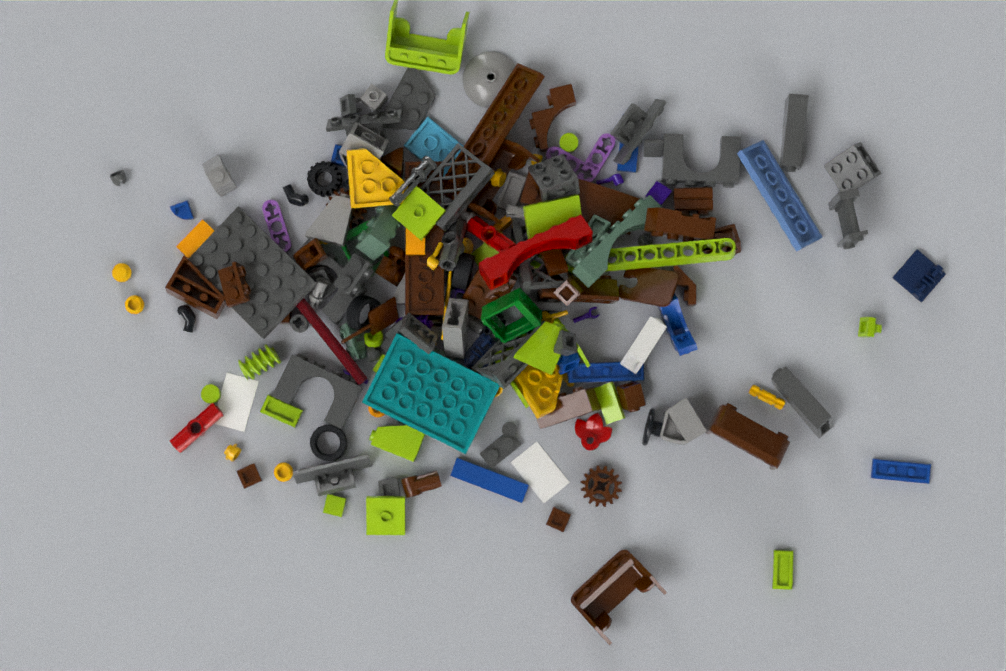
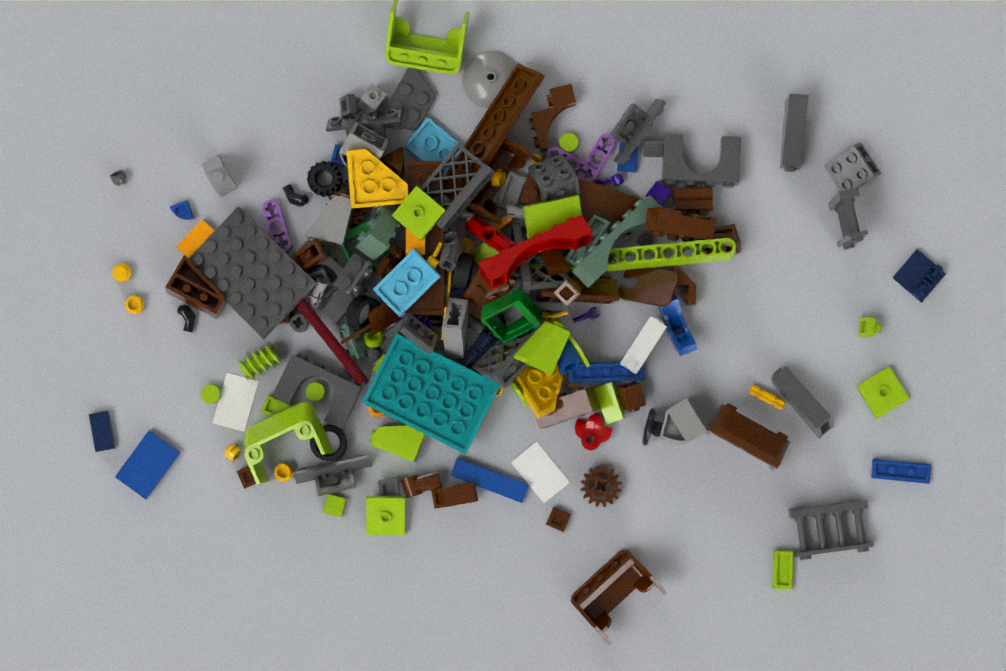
(102, 431): none -> dark blue tile
(147, 464): none -> blue tile
(188, 436): red piece -> none
(234, 285): reddish brown bracket -> none
(300, 417): none -> lime windscreen
(315, 391): none -> lime tile
(406, 282): none -> medium azure tile
(418, 174): dark grey pin -> none
(454, 495): none -> reddish brown slope
(502, 446): dark grey hinge -> none
(565, 343): dark grey slope -> none
(779, 195): medium blue plate -> none
(838, 511): none -> dark grey fence
(882, 392): none -> lime plate

